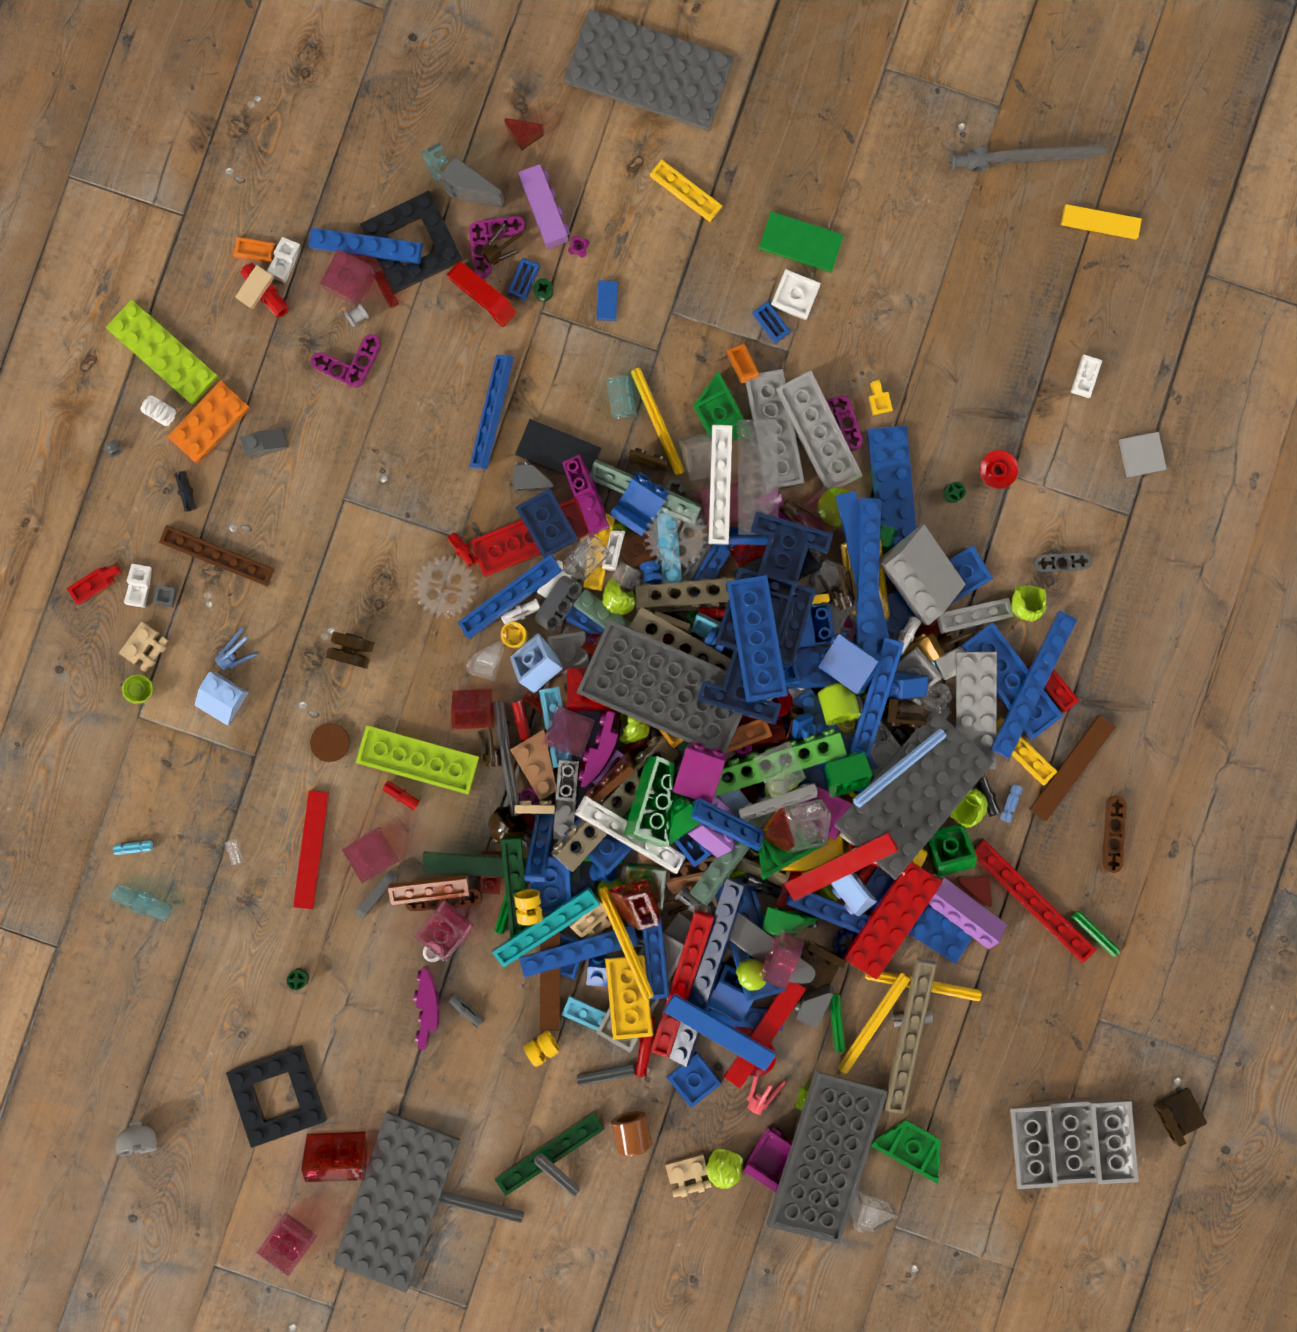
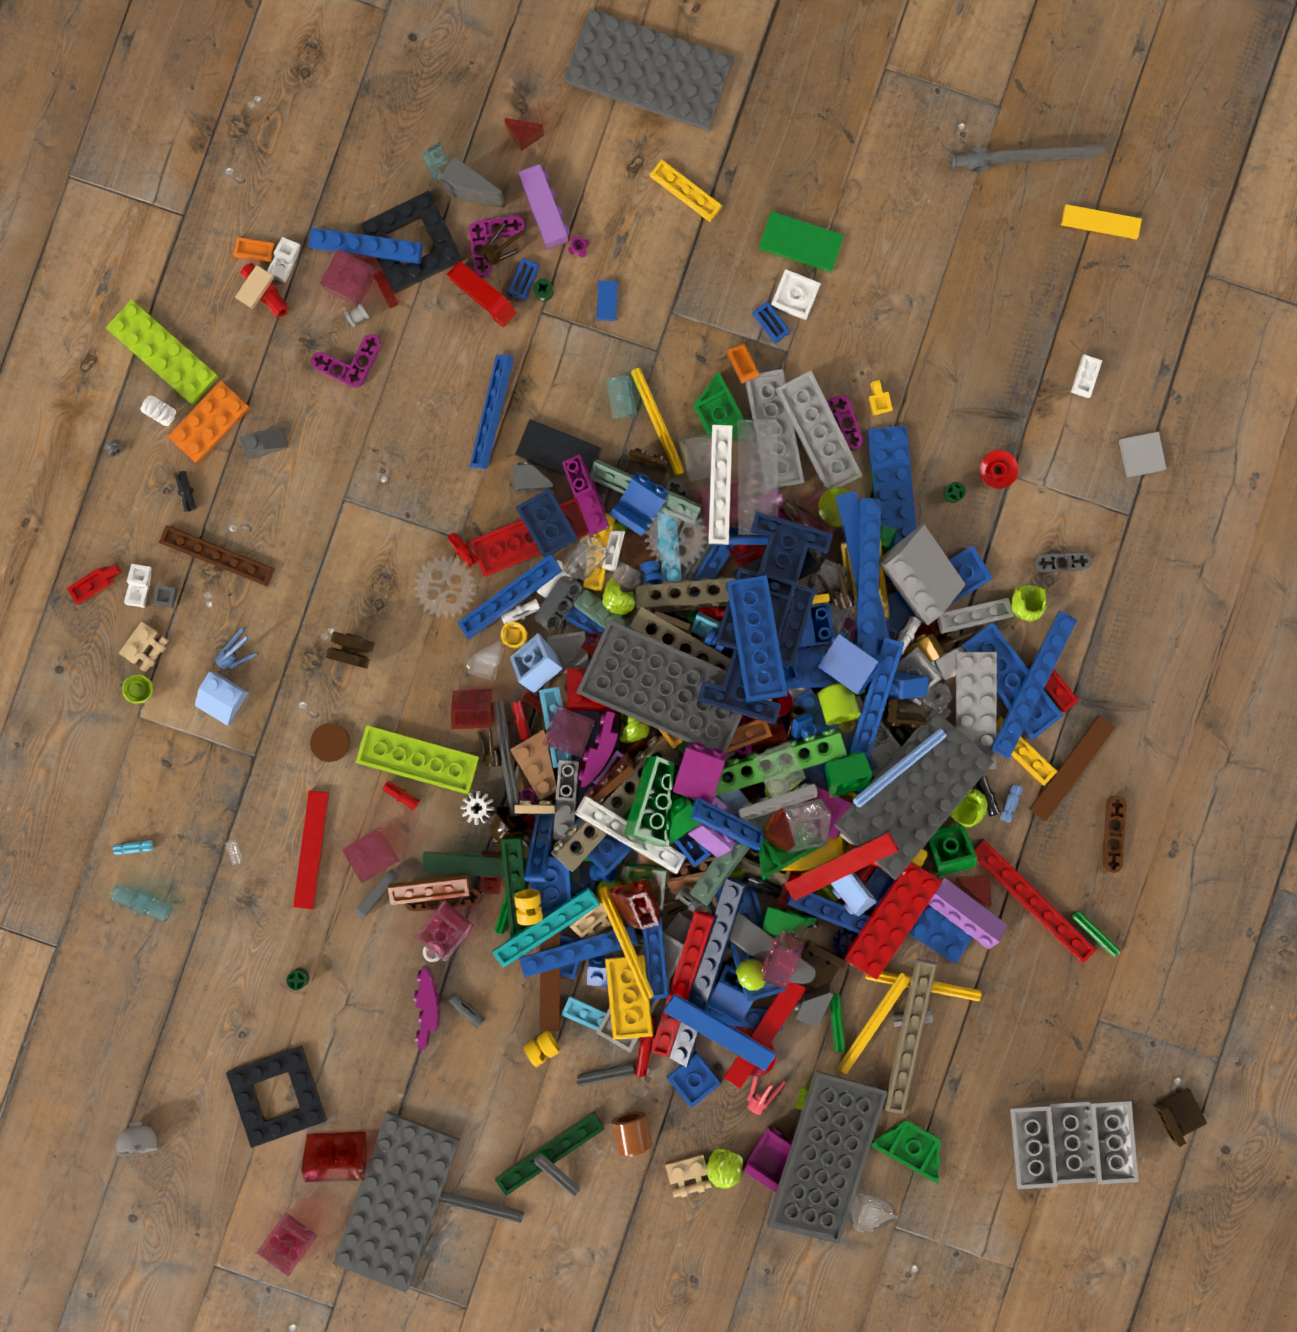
(480, 815): none -> white gear

